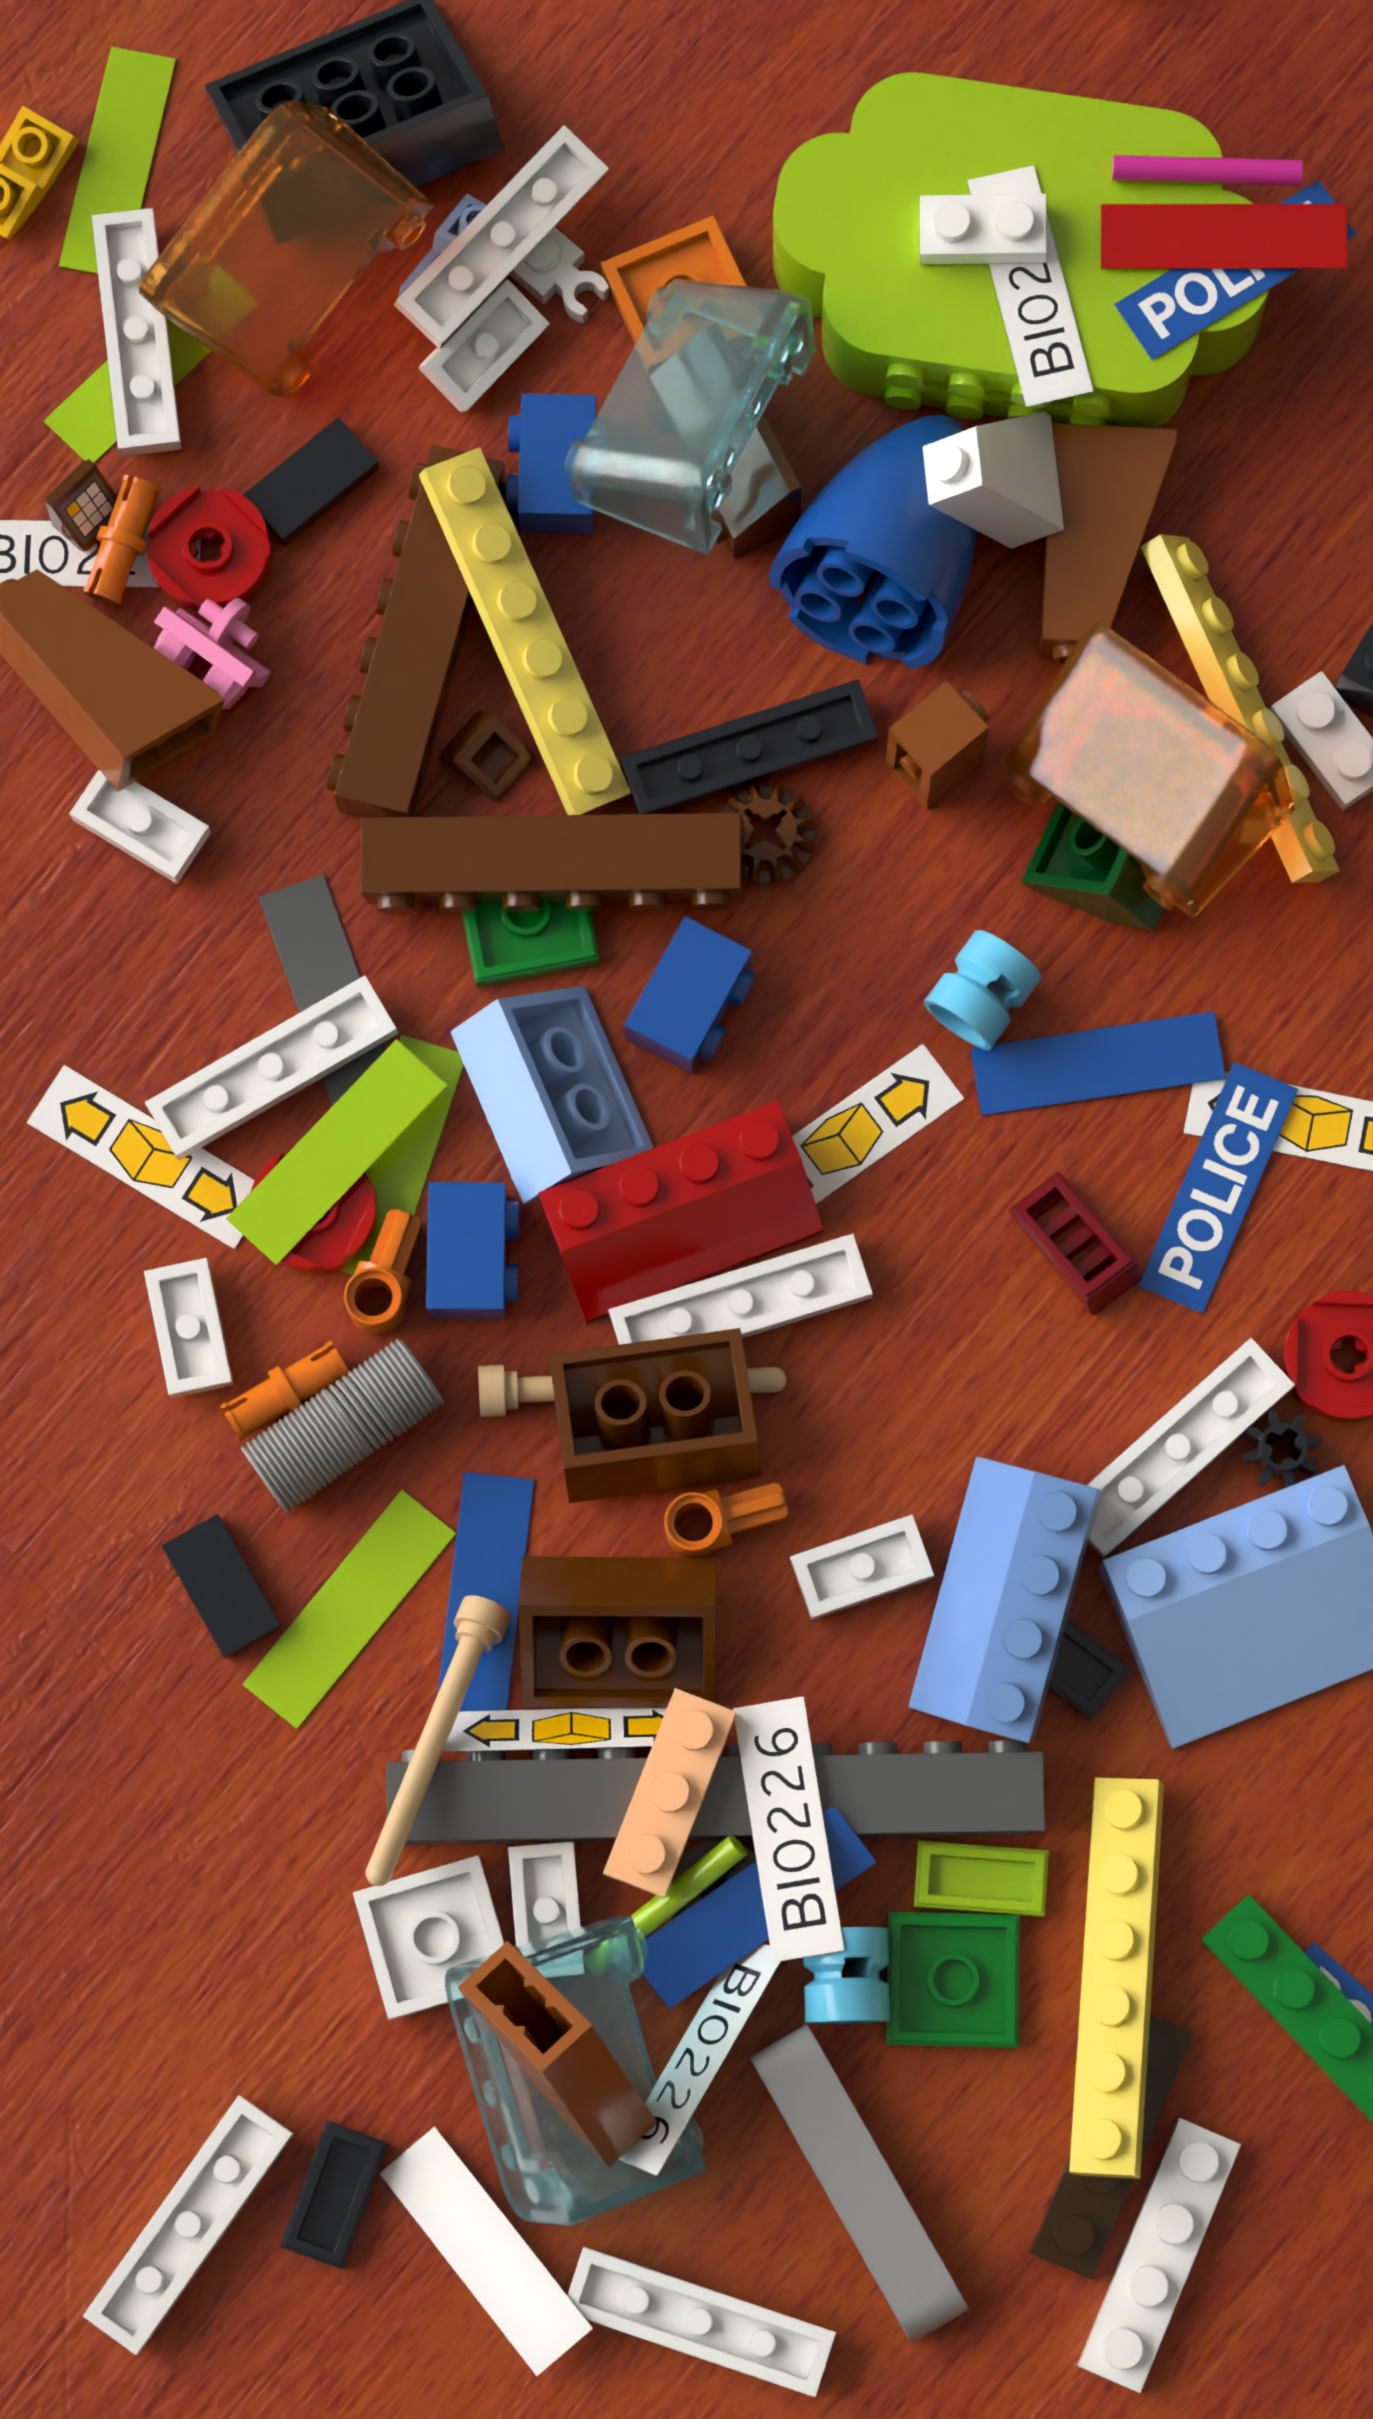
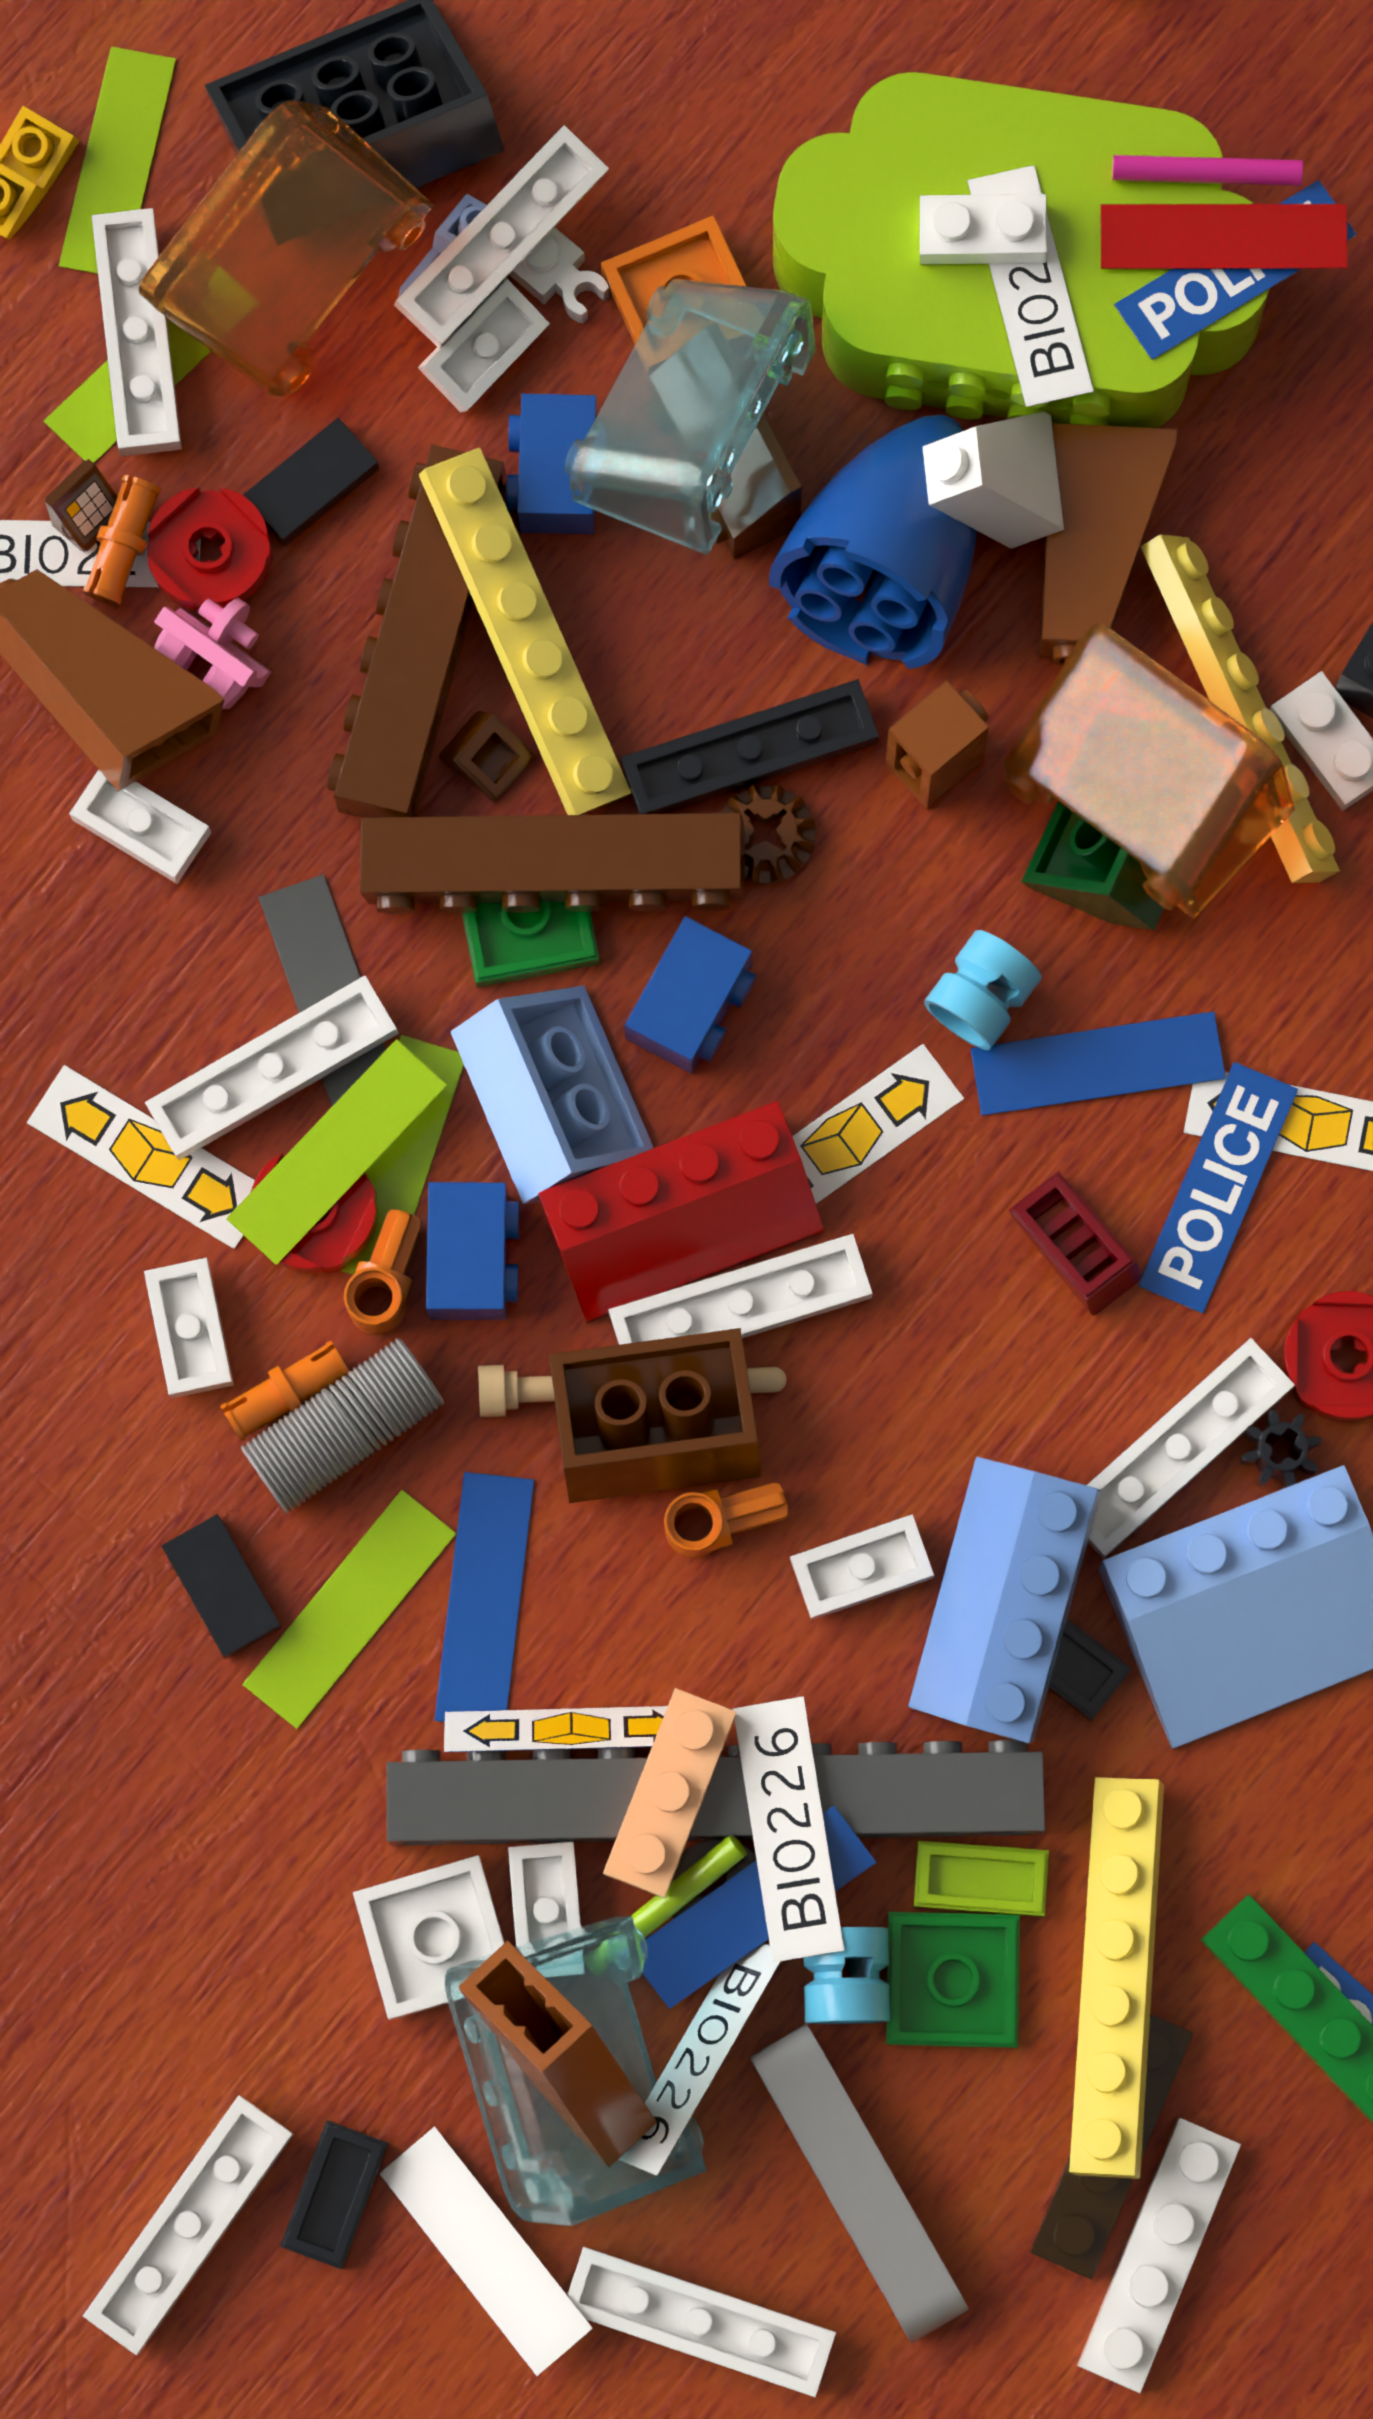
(478, 1627): tan piece -> none
(617, 1630): reddish brown slope -> none

